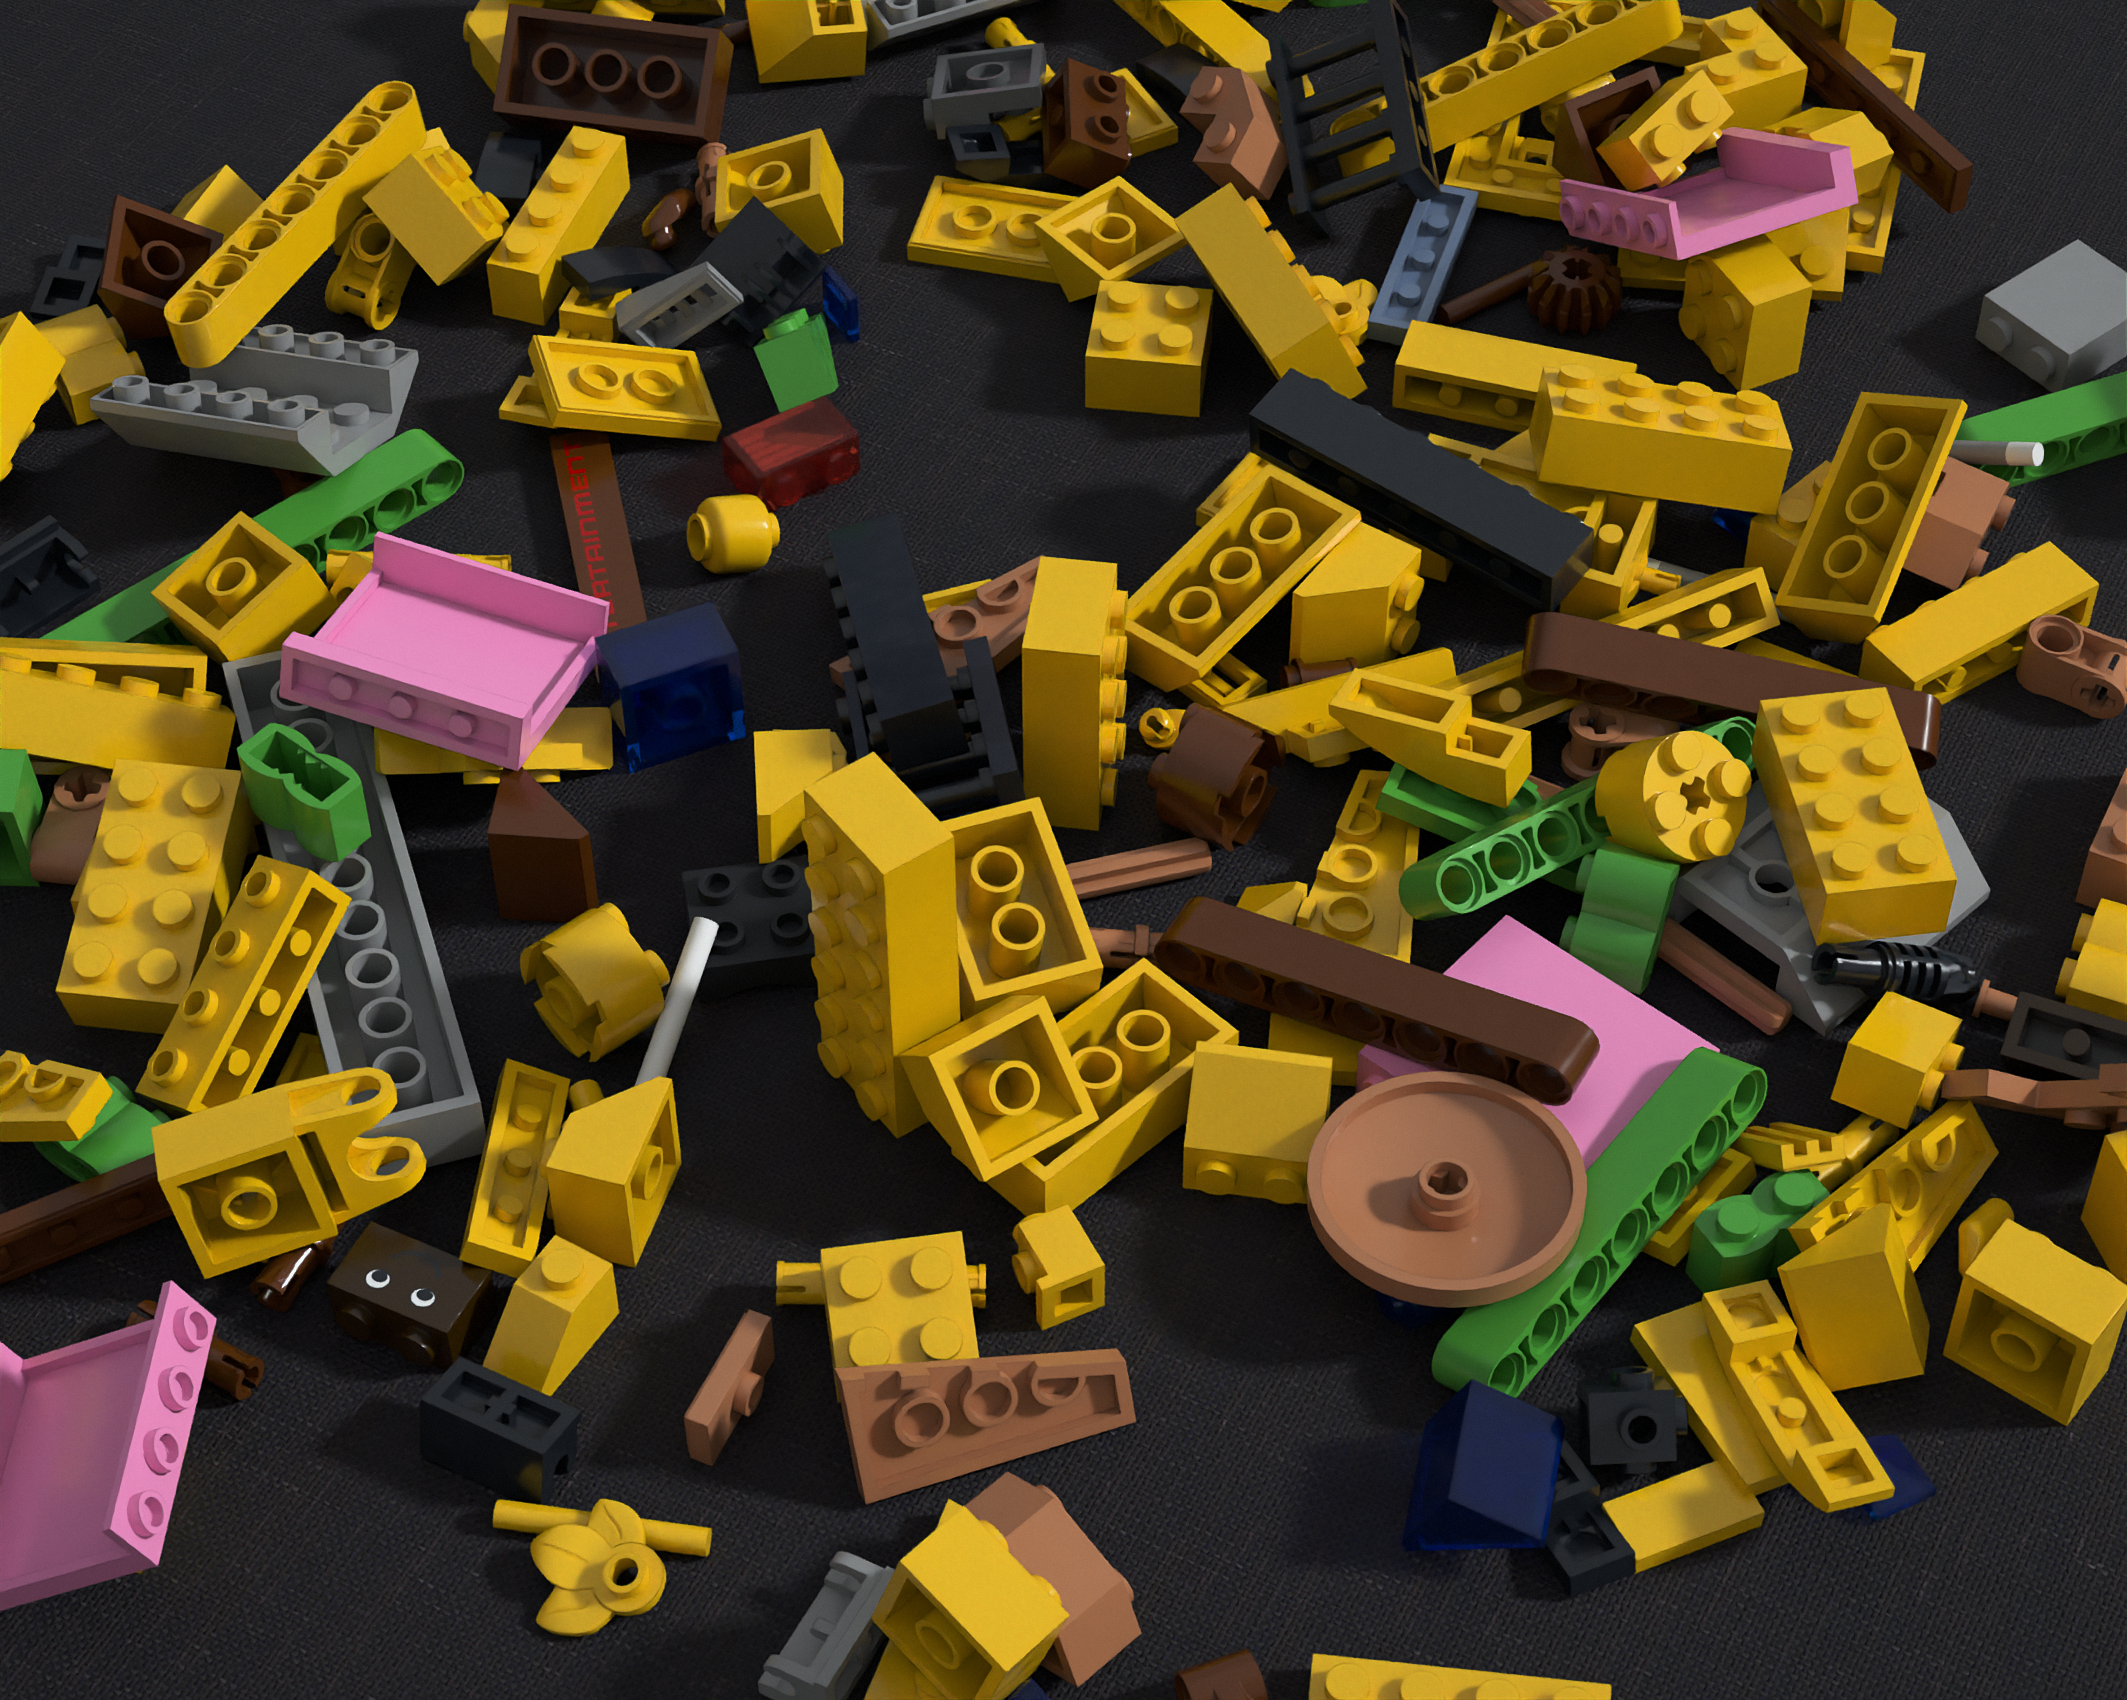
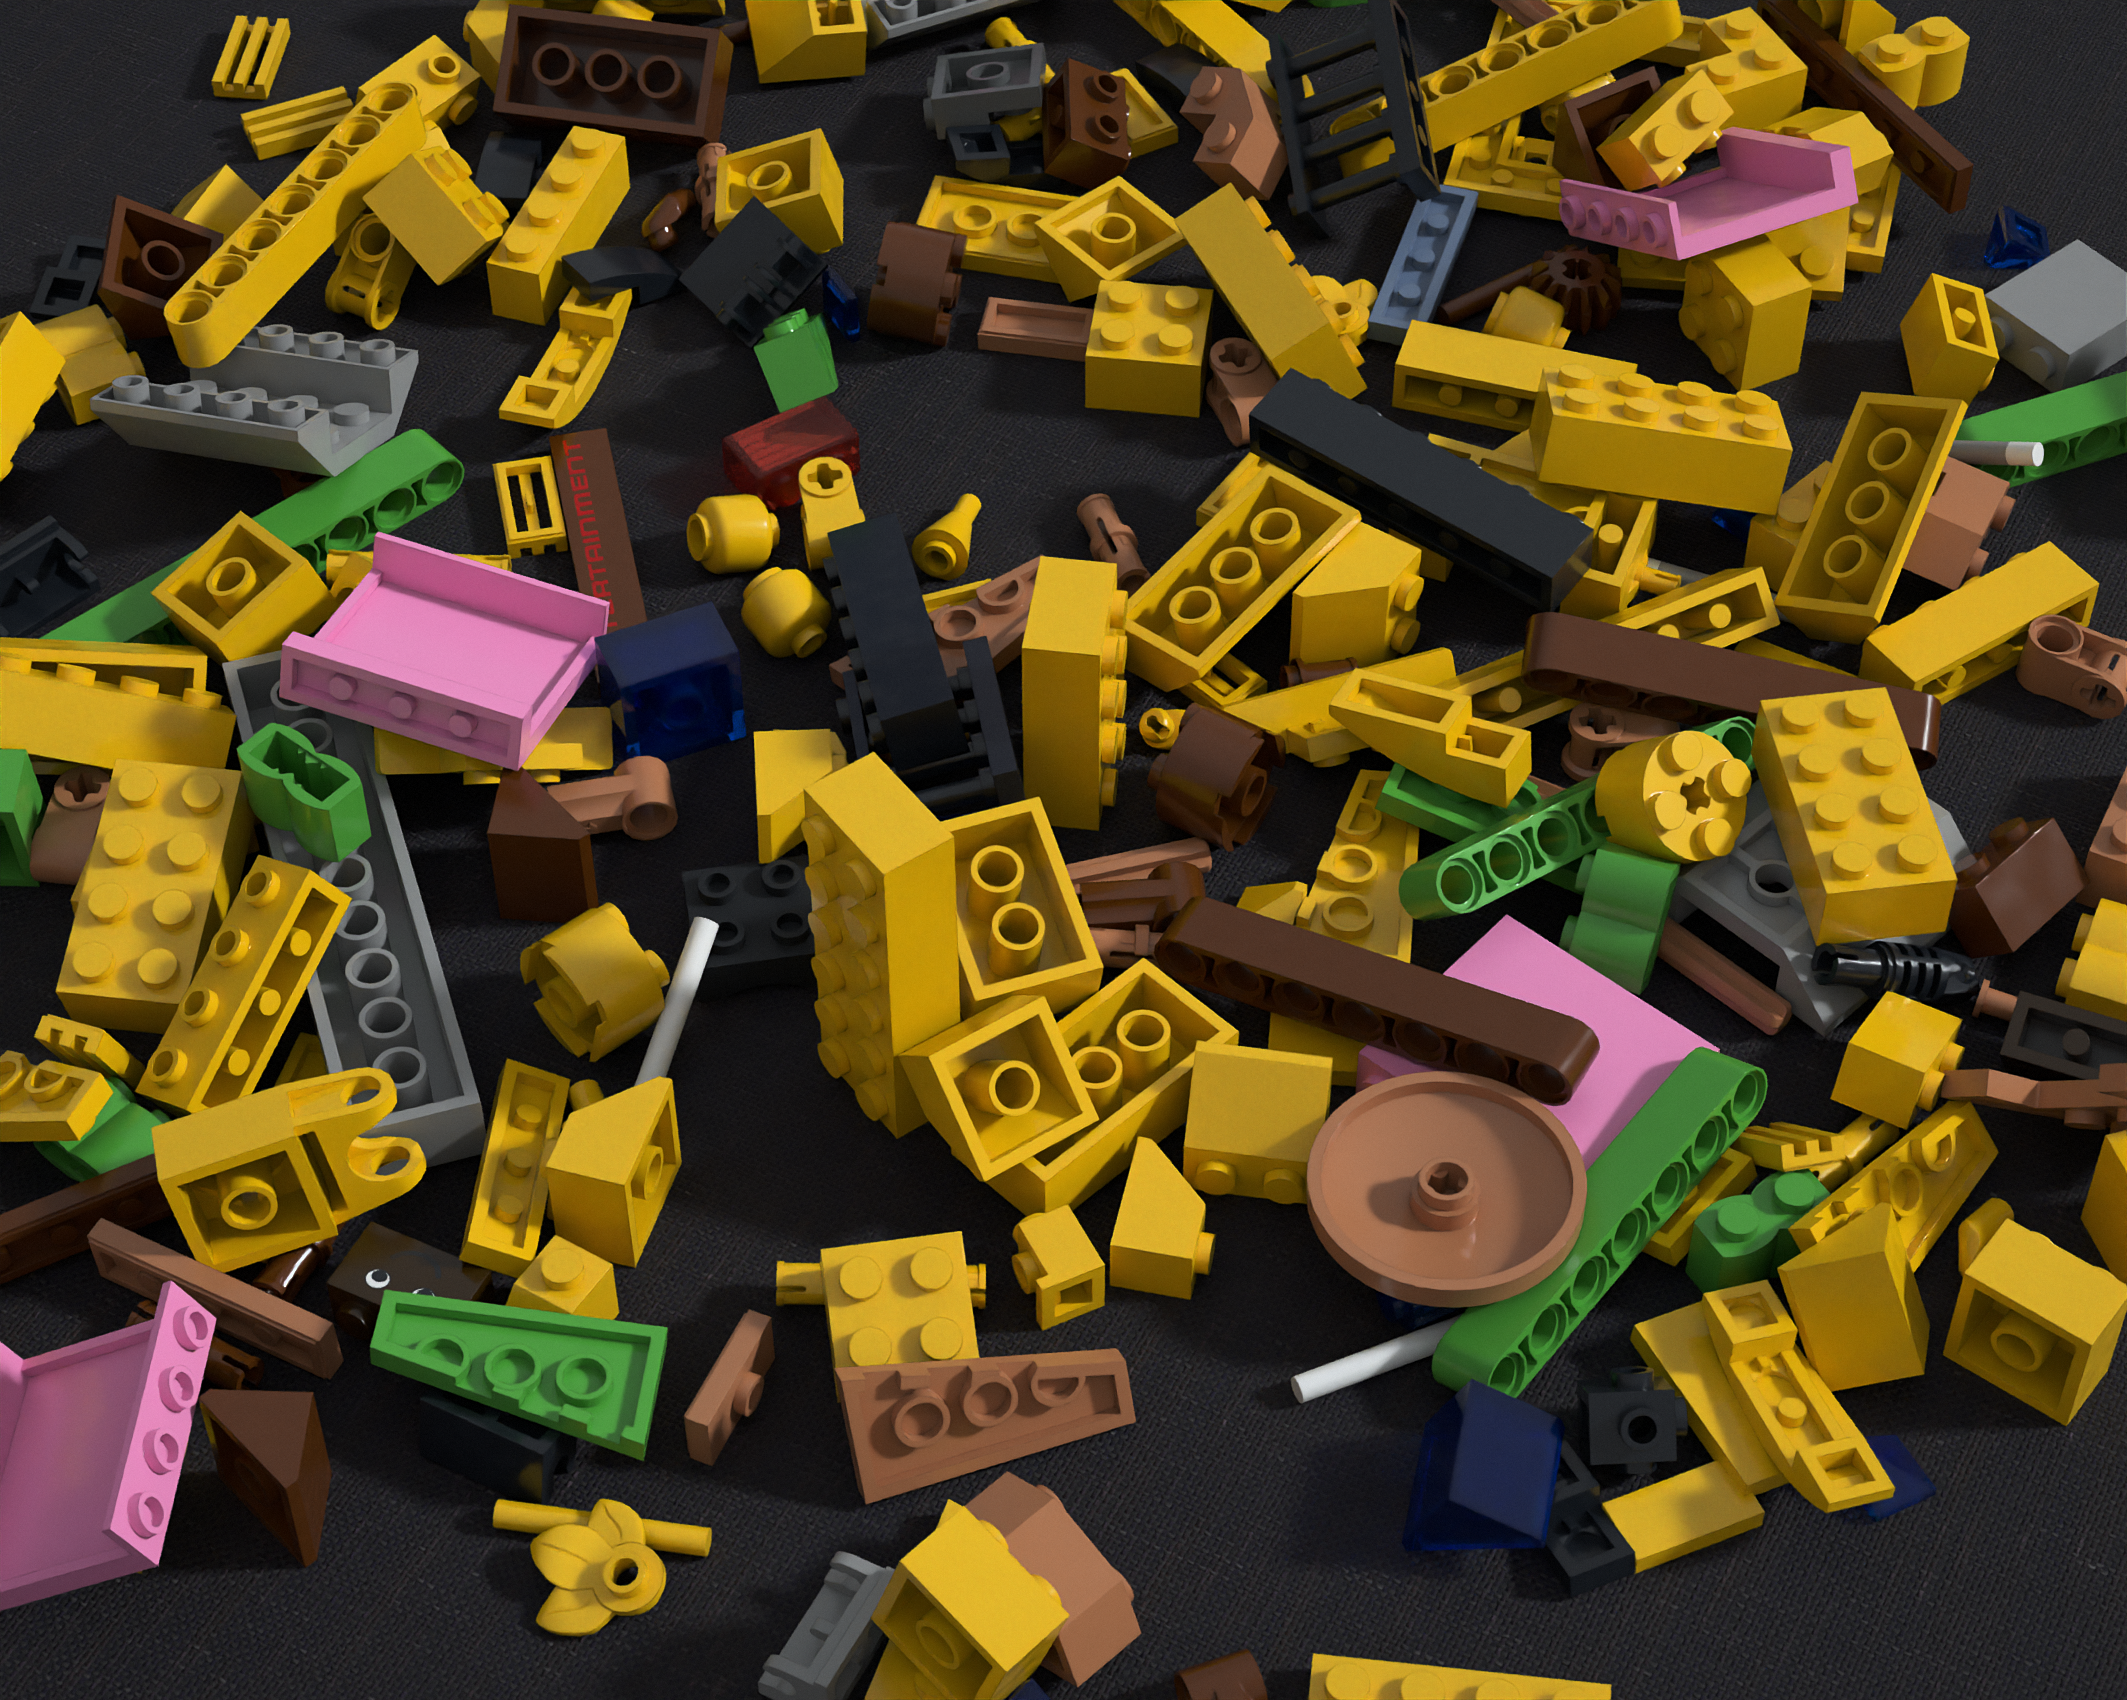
(97, 1053): none -> yellow tile
(239, 1307): none -> nougat tile
(255, 34): none -> yellow tile
(273, 1461): none -> reddish brown slope
(295, 122): none -> yellow tile
(441, 80): none -> yellow brick
(534, 537): none -> yellow tile
(540, 1365): none -> bright green wing
(623, 388): yellow tile -> none
(633, 799): none -> nougat piece
(639, 309): light grey slope -> none
(786, 613): none -> yellow head
(827, 505): none -> yellow piece
(916, 282): none -> reddish brown brick
(945, 545): none -> yellow cone
(1035, 329): none -> nougat tile
(1103, 524): none -> nougat pin
(1142, 901): none -> reddish brown piece
(1159, 1229): none -> yellow slope
(1237, 385): none -> nougat piece
(1369, 1362): none -> white bar
(1527, 318): none -> yellow head
(1922, 63): none -> yellow brick
(1949, 340): none -> yellow brick
(2013, 886): none -> reddish brown brick
(2015, 241): none -> clear blue slope

